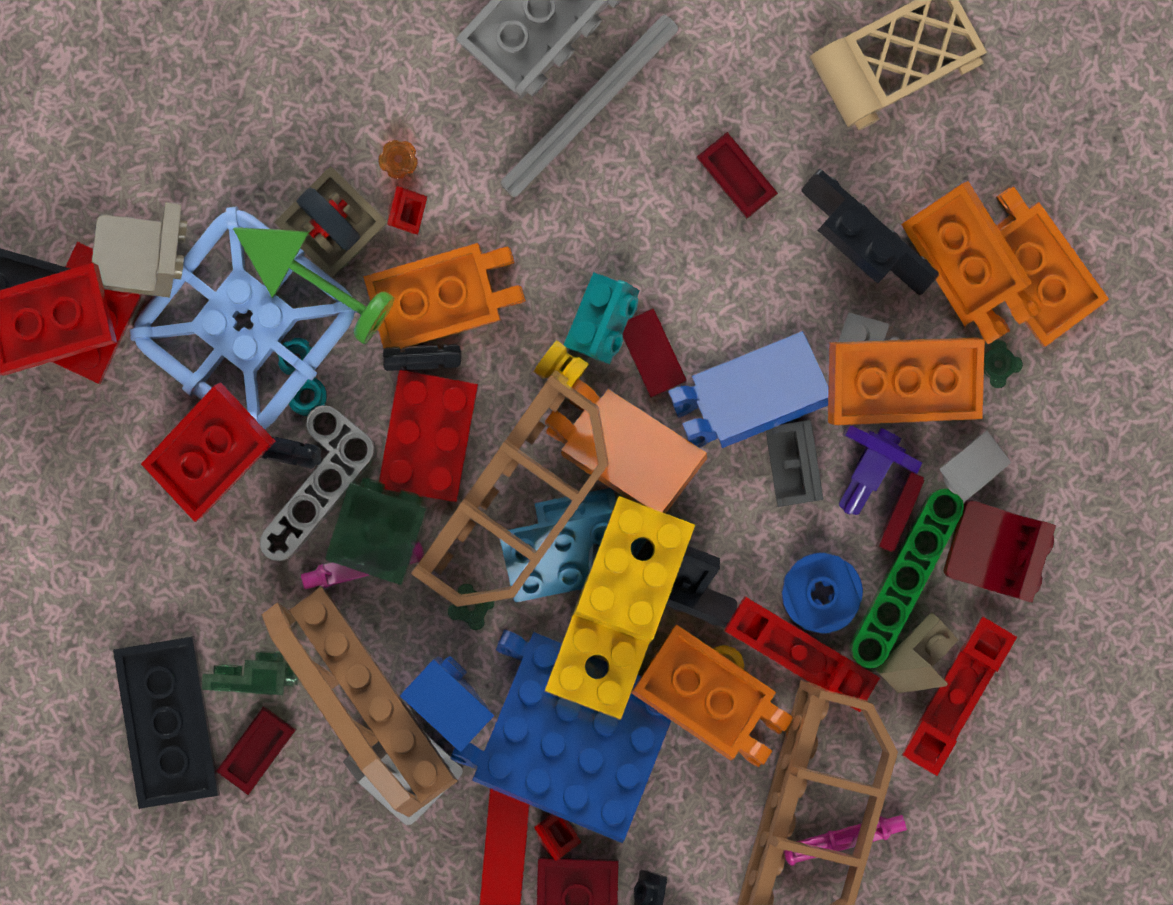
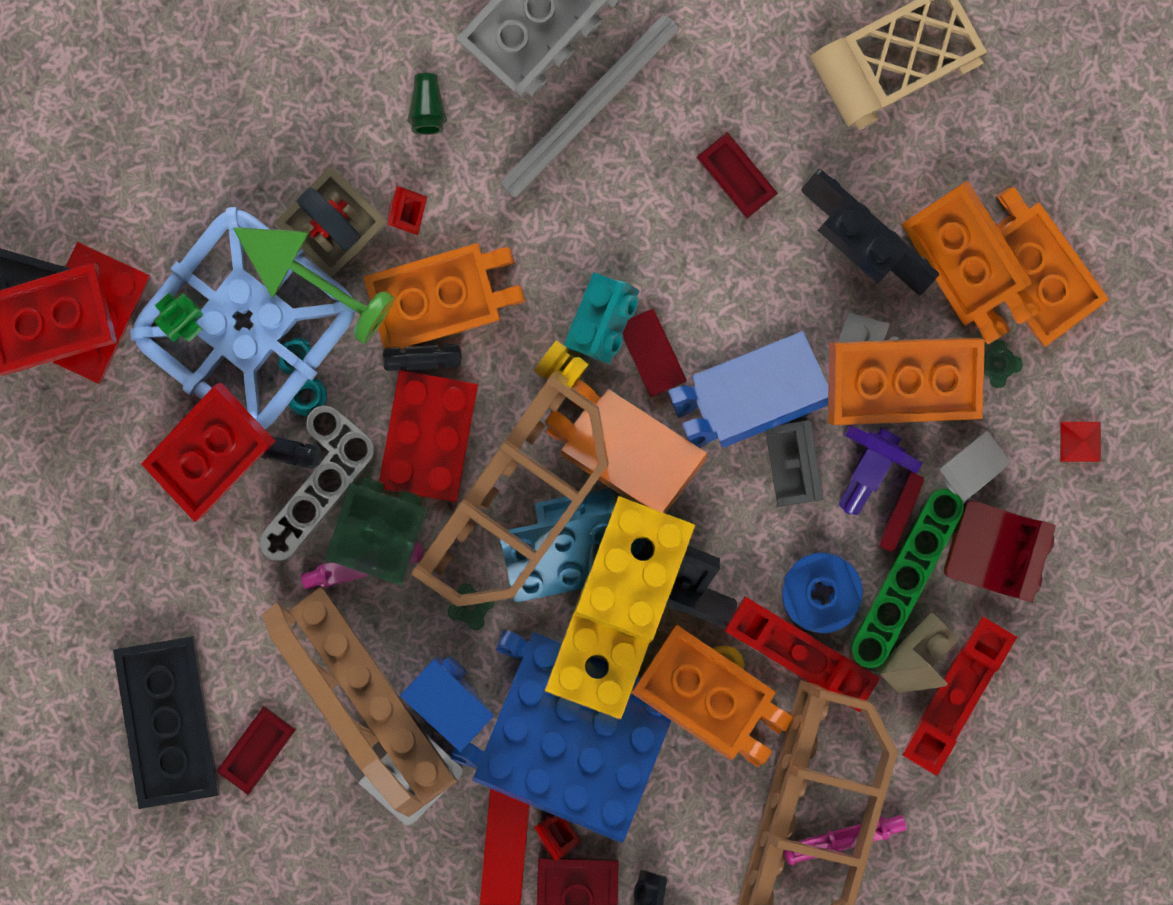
(140, 253): dark tan bracket -> none
(178, 317): none -> green gear
(262, 675): clear green plate -> none
(390, 151): clear orange plate -> none
(426, 106): none -> dark green cone
(1080, 441): none -> red slope

